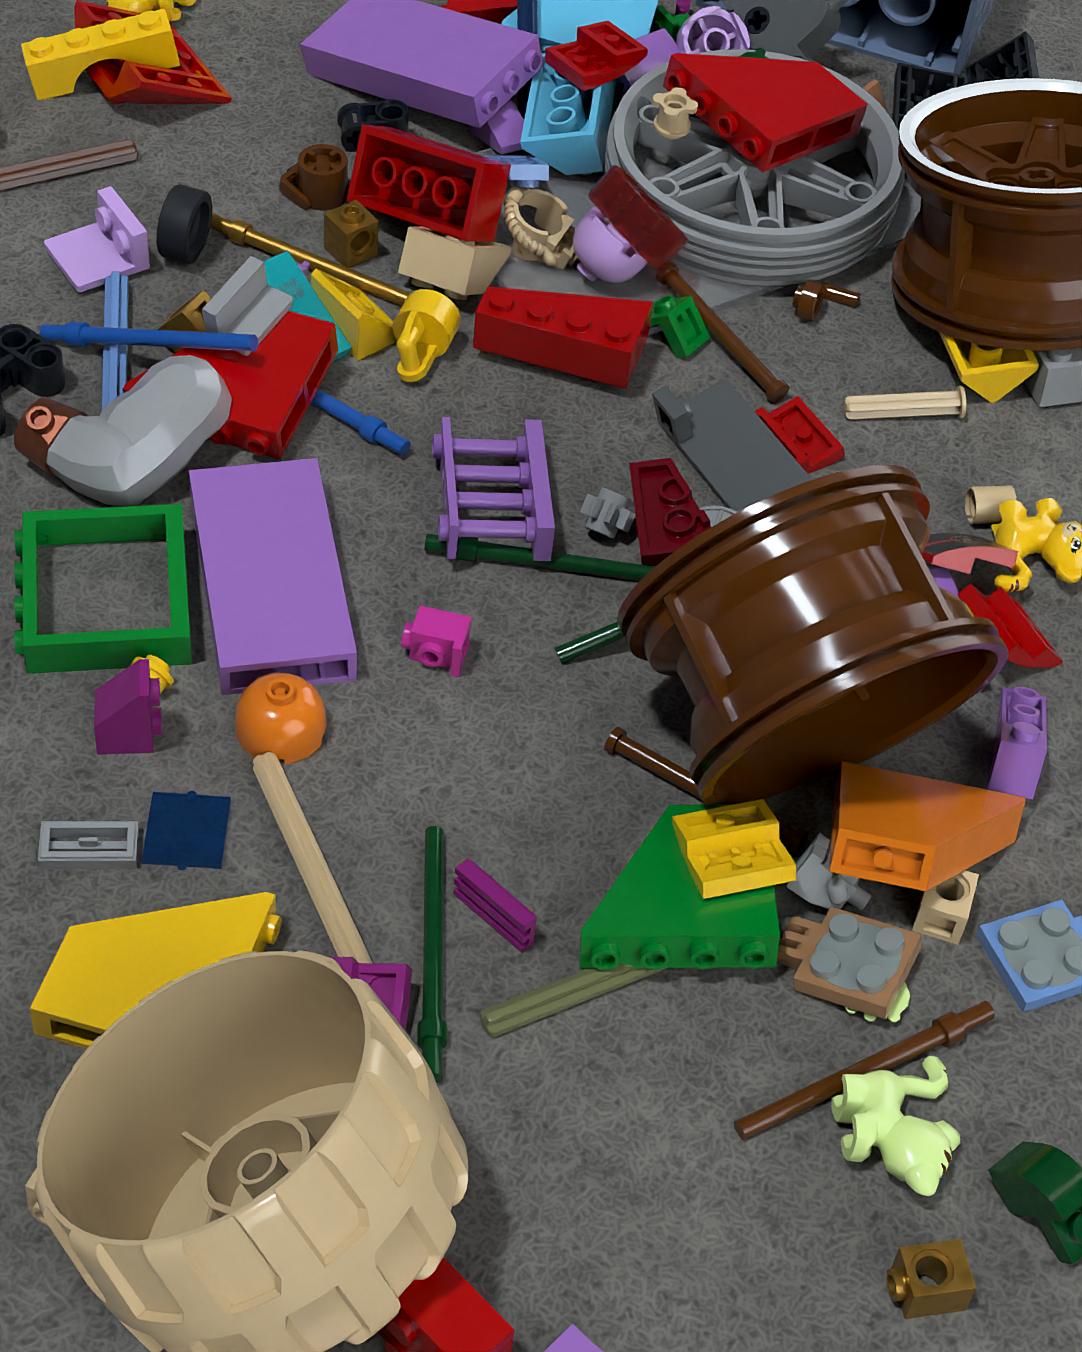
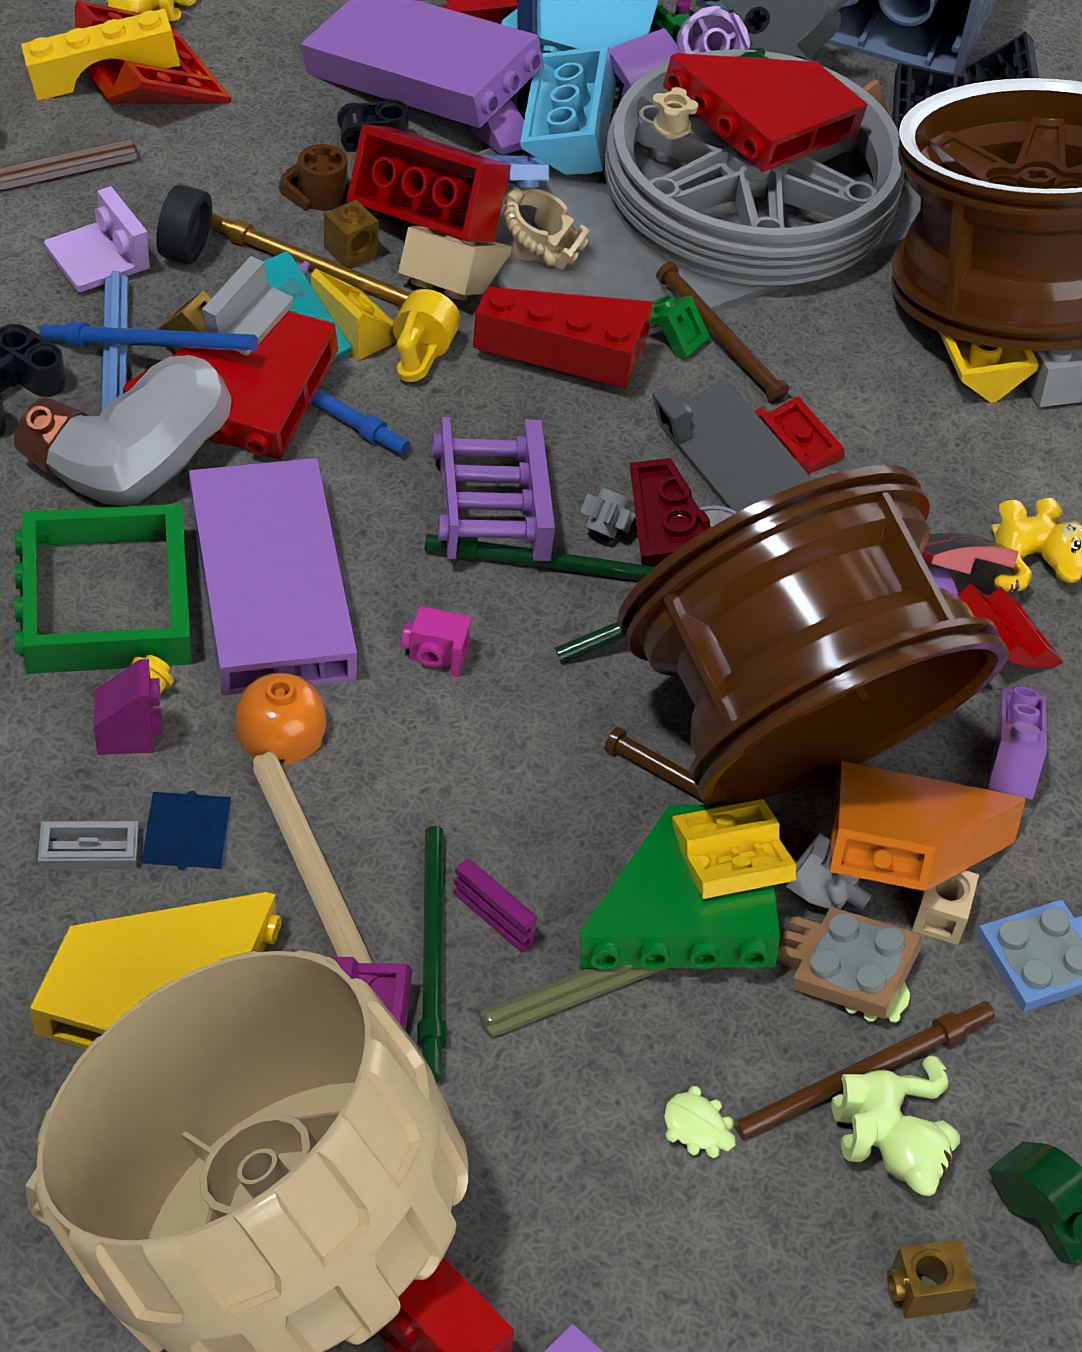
(597, 55): red slope -> none
(604, 250): lavender cylinder -> none
(637, 217): clear red beam -> none
(698, 1123): none -> yellowish green piece
(810, 298): reddish brown plate -> none
(906, 404): tan axle -> none
(984, 502): tan beam -> none

